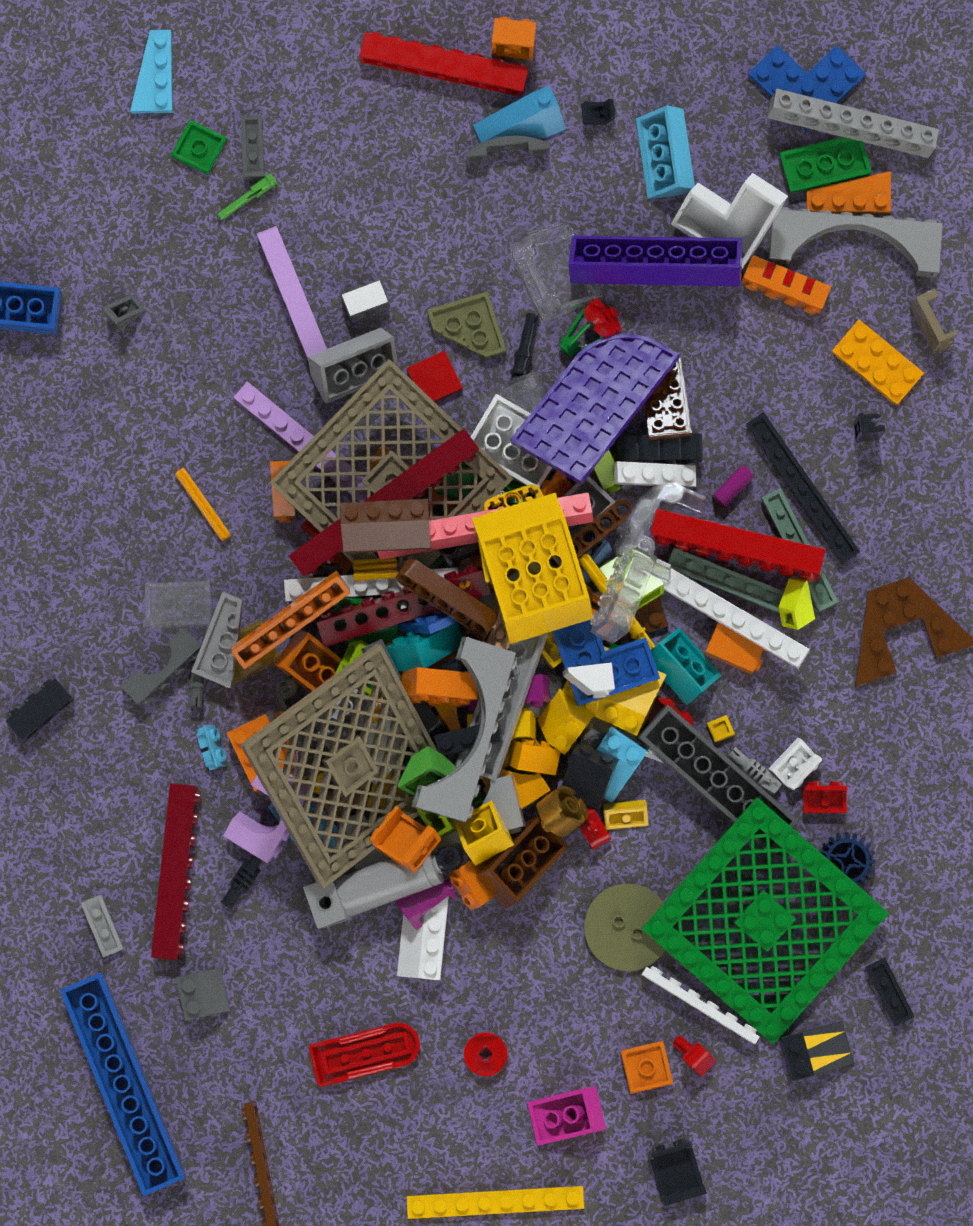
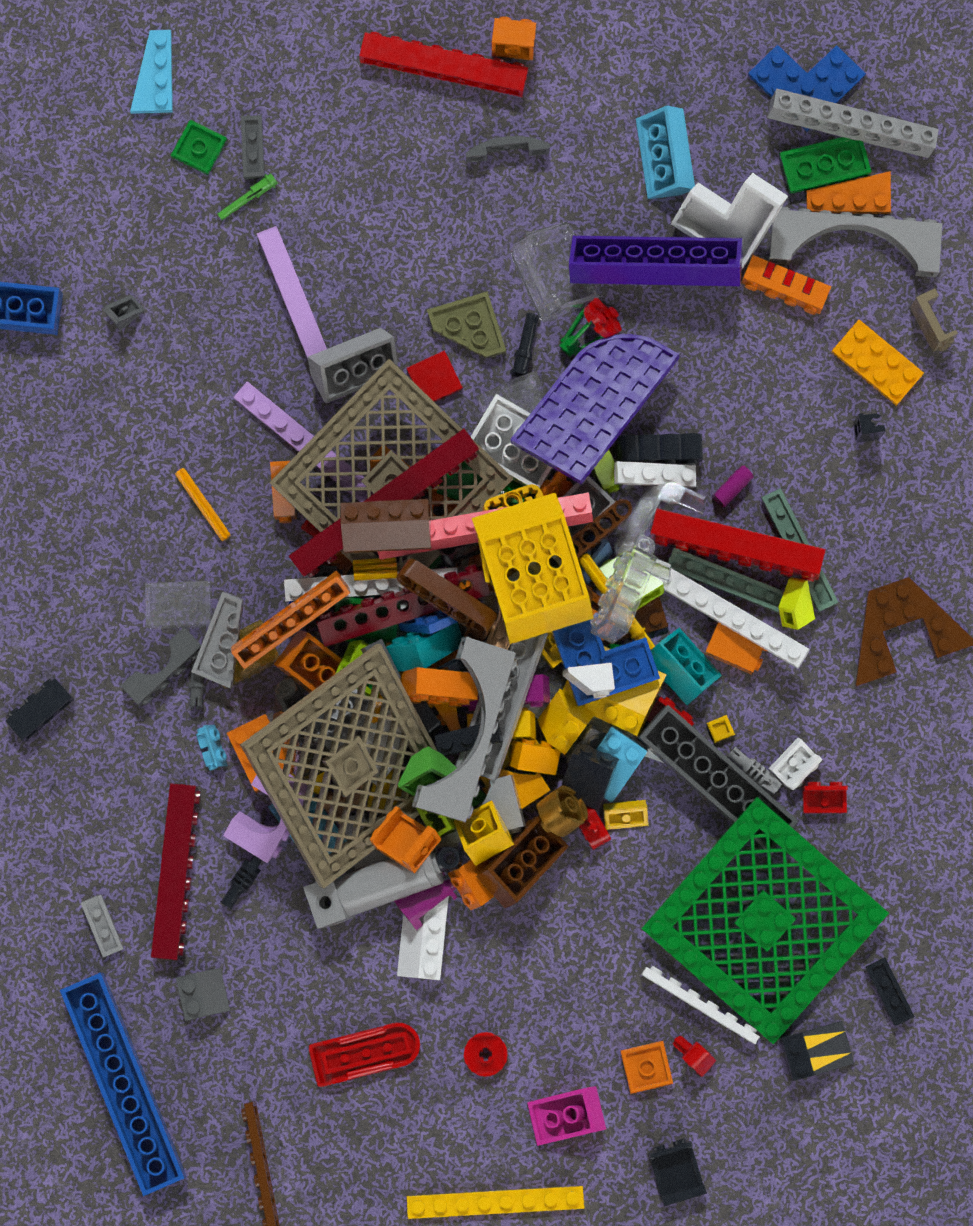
(365, 301): white brick -> none
(530, 116): dark azure wedge -> none
(598, 112): black bracket -> none
(615, 926): olive plate -> none
(668, 408): tile -> none
(802, 488): black plate -> none
(852, 843): dark blue gear -> none

